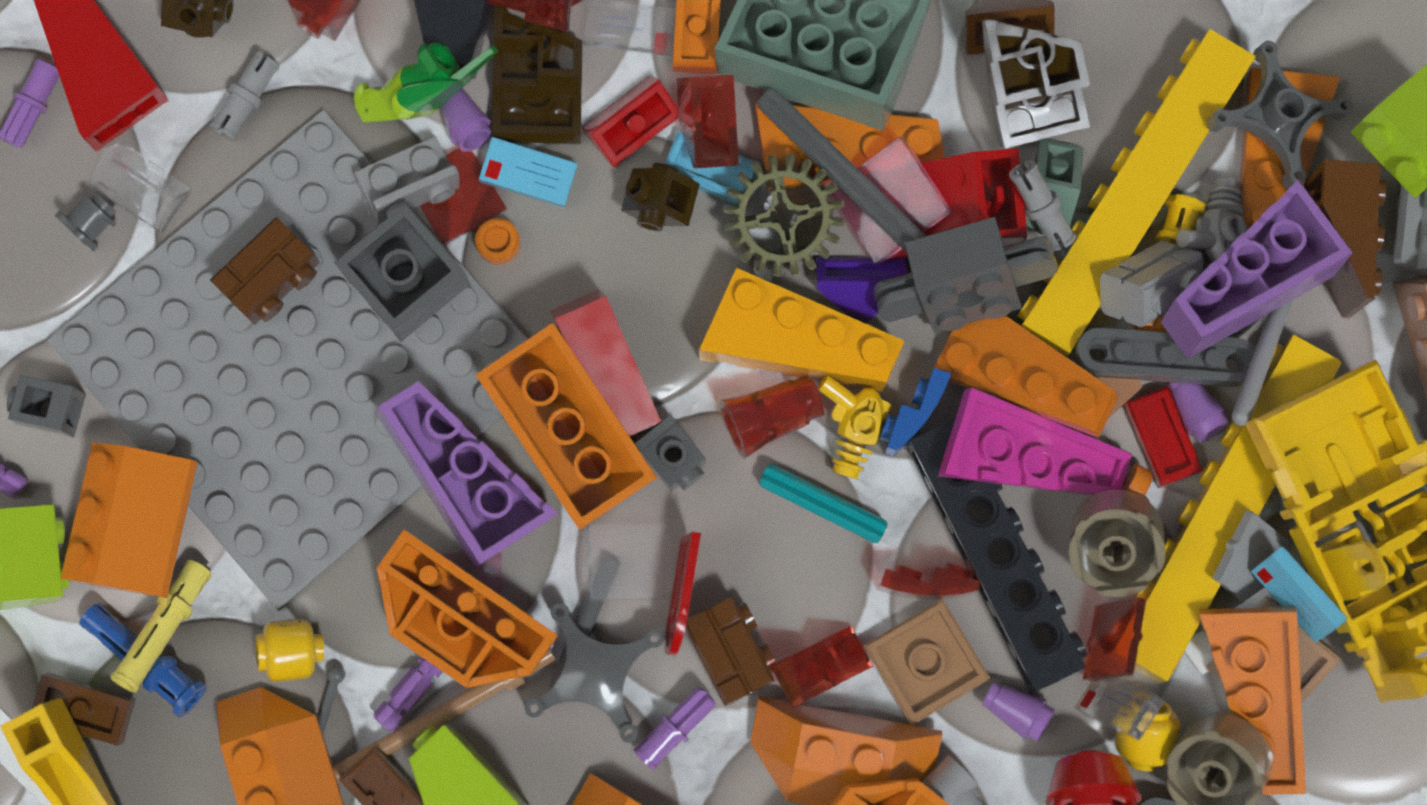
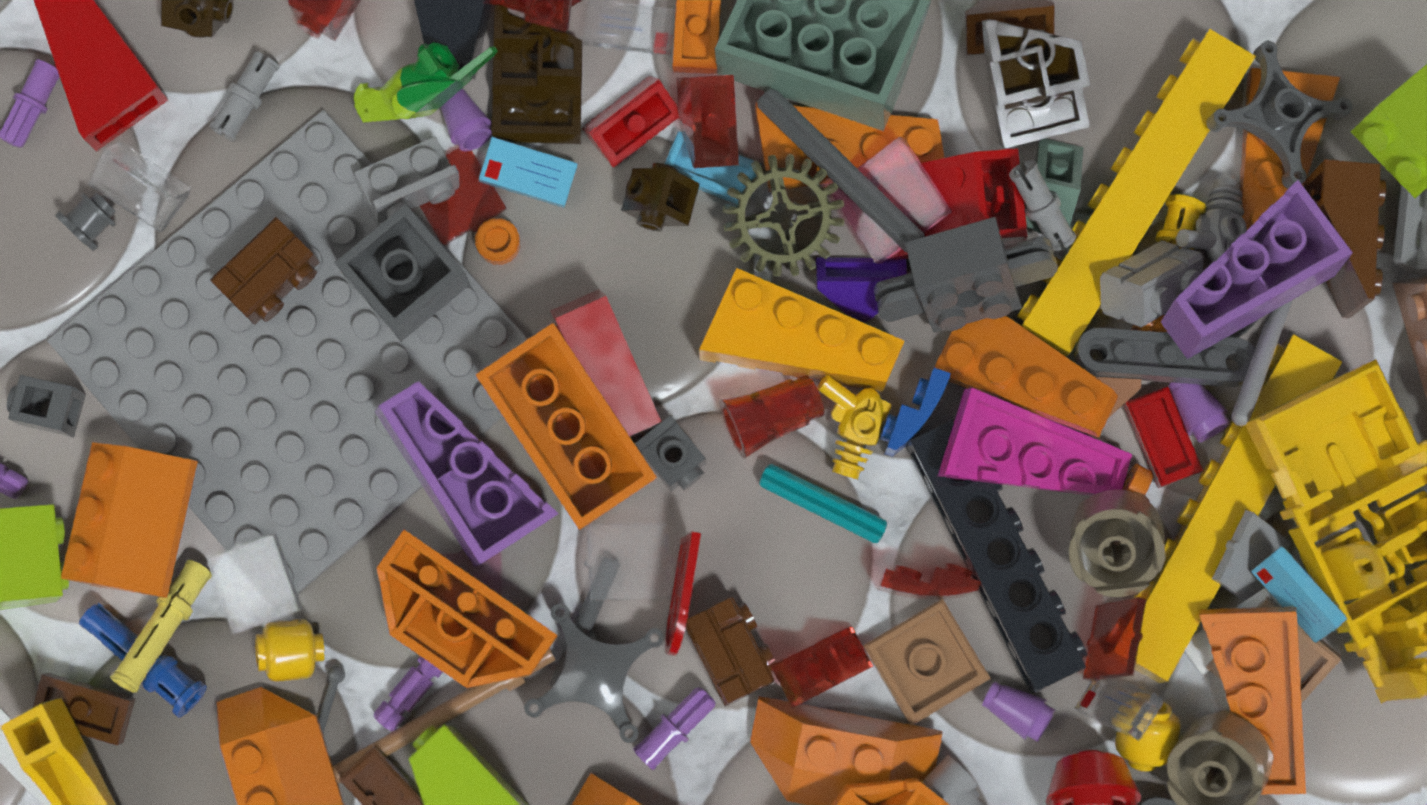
(254, 584): none -> clear piece

